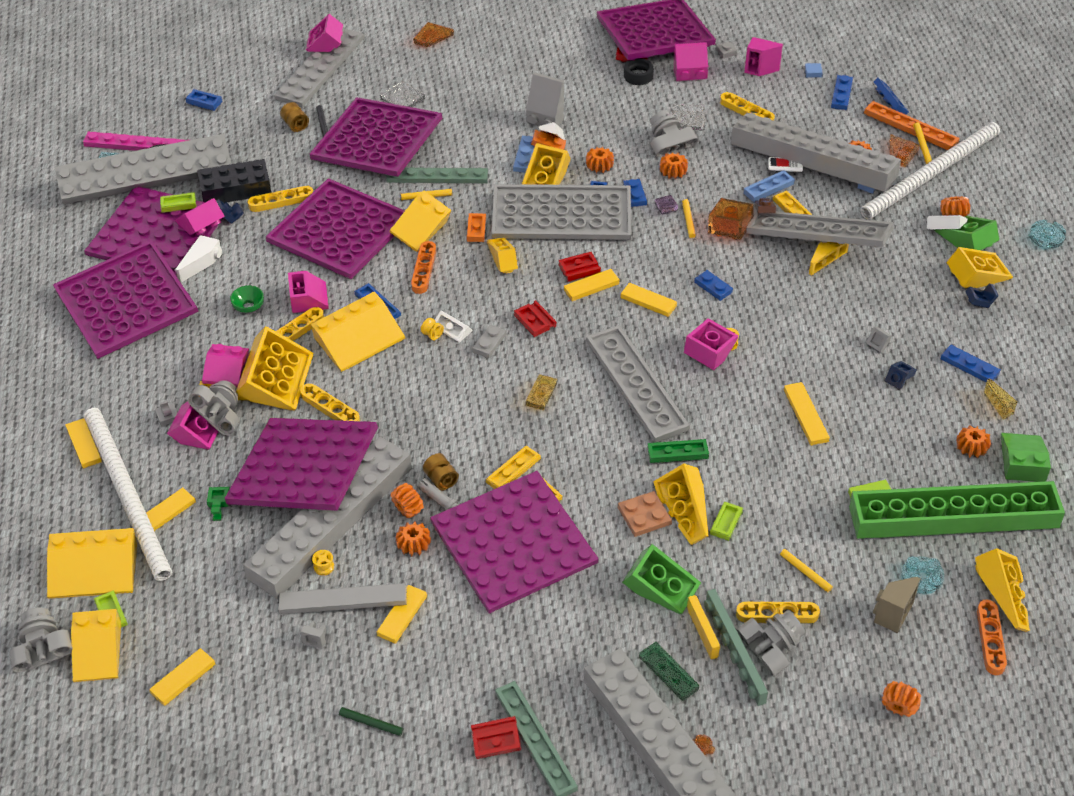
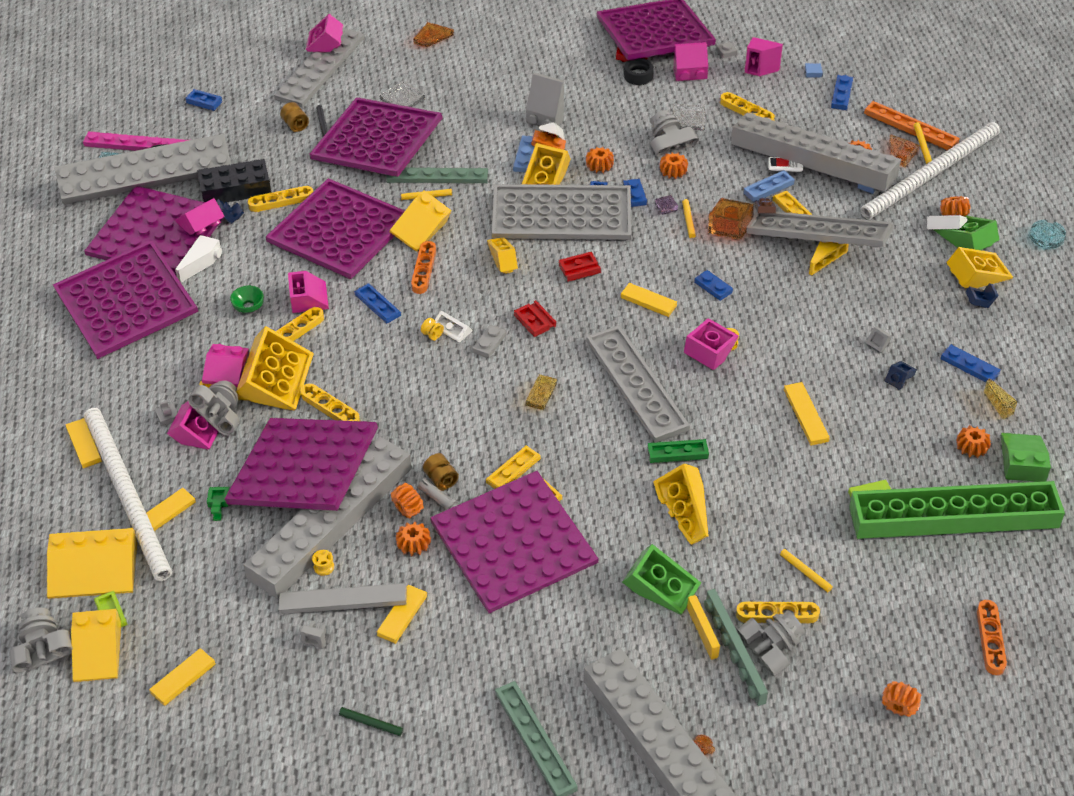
(178, 202): lime tile -> none
(357, 331): yellow slope -> none
(476, 227): orange plate -> none
(495, 737): red plate -> none
(591, 284): yellow tile -> none
(644, 513): nougat plate -> none
(669, 671): clear green plate -> none
(726, 521): lime tile -> none
(890, 97): blue plate -> none
(895, 603): dark tan slope -> none
(926, 565): clear light blue plate -> none
(1002, 577): yellow wedge -> none

